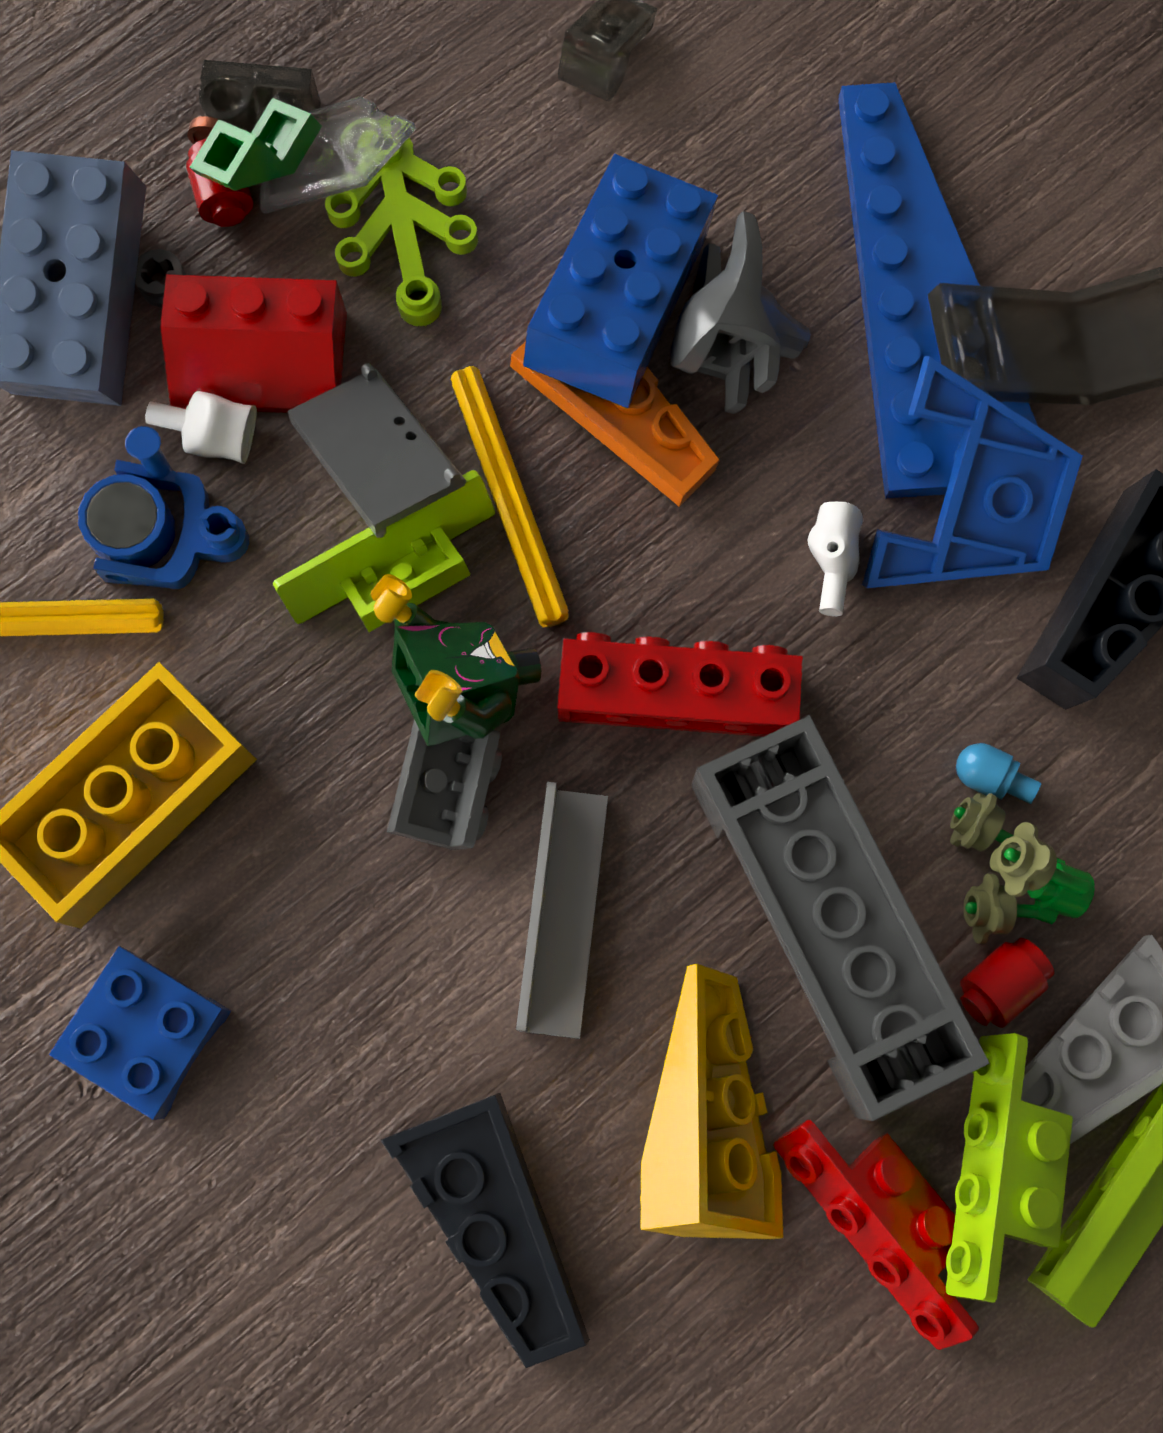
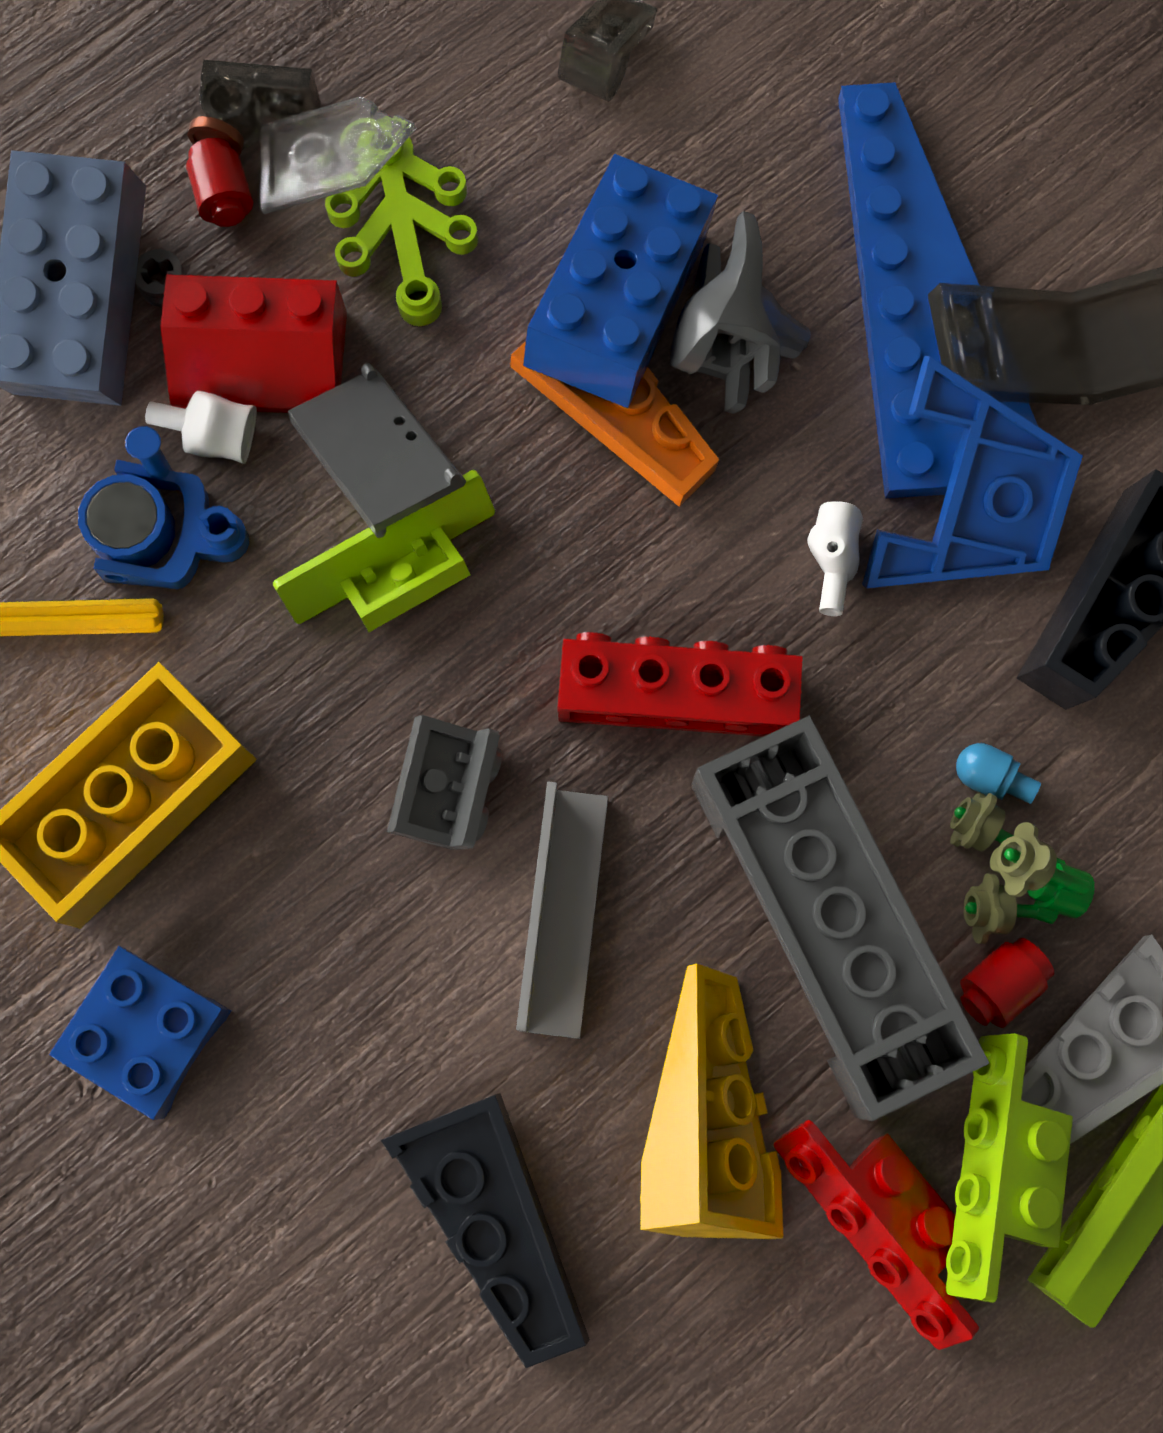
(267, 153): green slope -> none
(451, 673): dark green torso -> none
(509, 497): yellow axle -> none

